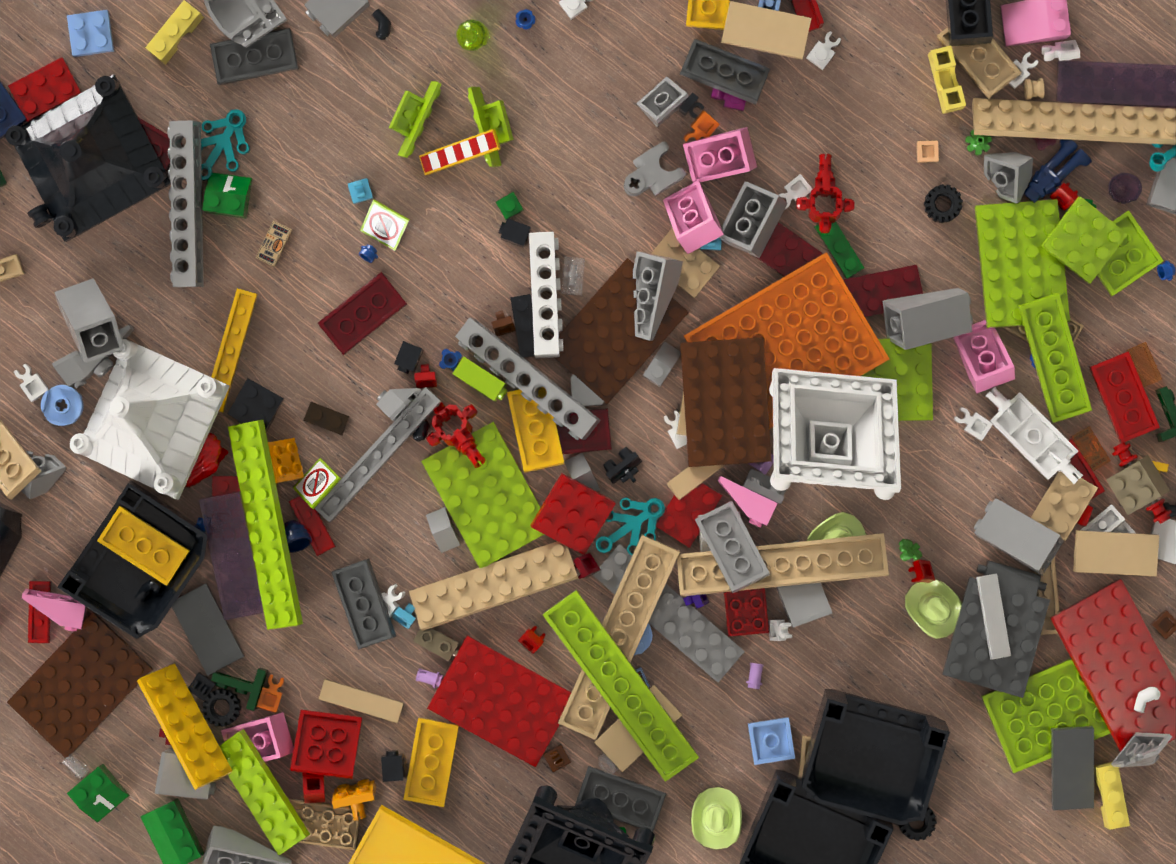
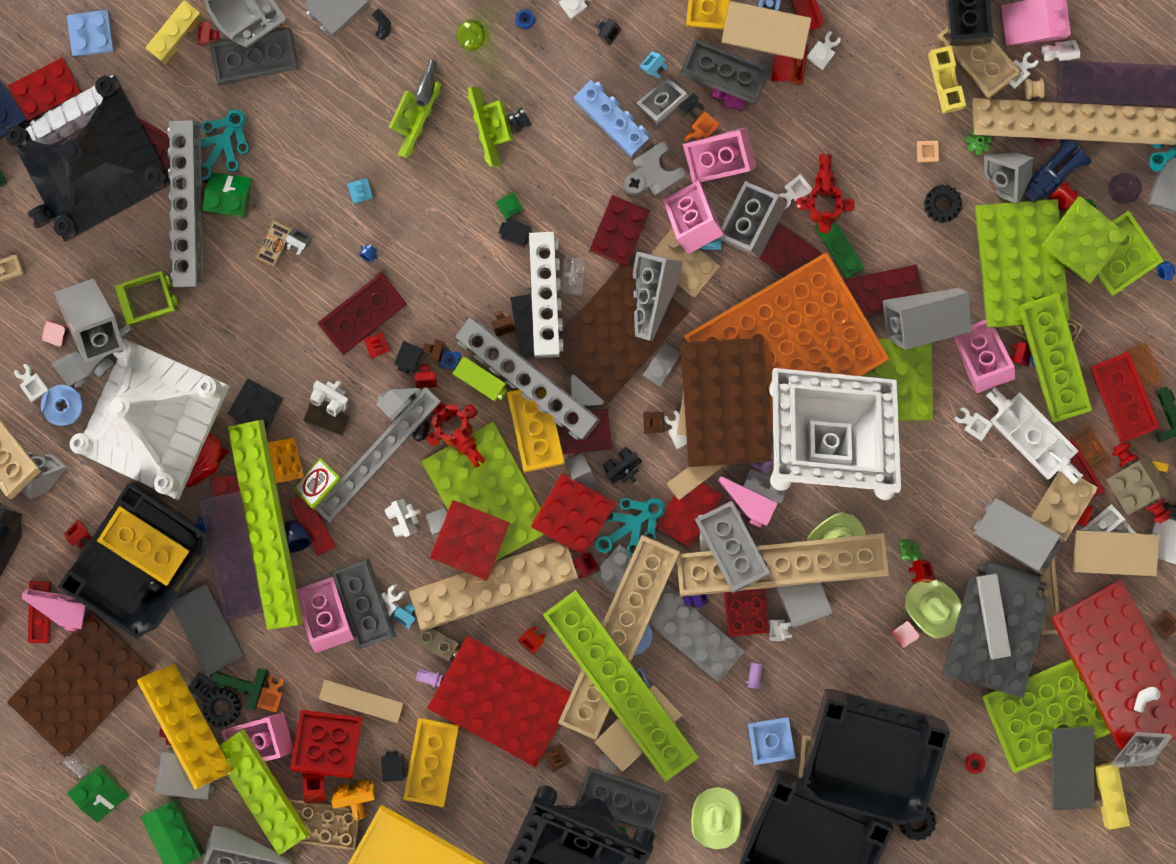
(54, 333): none -> slope
(76, 532): none -> red tile
(126, 304): none -> lime window
(206, 34): none -> red tile
(233, 339): yellow plate -> none
(298, 239): none -> dark grey tile
(324, 615): none -> bright pink slope
(330, 393): none -> white hips
(377, 345): none -> red tile
(384, 225): piece -> none
(406, 517): none -> white hips
(425, 86): none -> dark grey piece
(435, 350): none -> reddish brown tile
(459, 152): tile -> none
(469, 540): none -> red plate
(519, 120): none -> black wheel
(608, 31): none -> black tile
(611, 118): none -> light blue brick
(619, 231): none -> dark red plate
(652, 64): none -> medium azure tile
(653, 422): none -> reddish brown tile
(789, 69): none -> red panel
(905, 633): none -> slope
(981, 763): none -> red plate
(1022, 354): none -> red tile

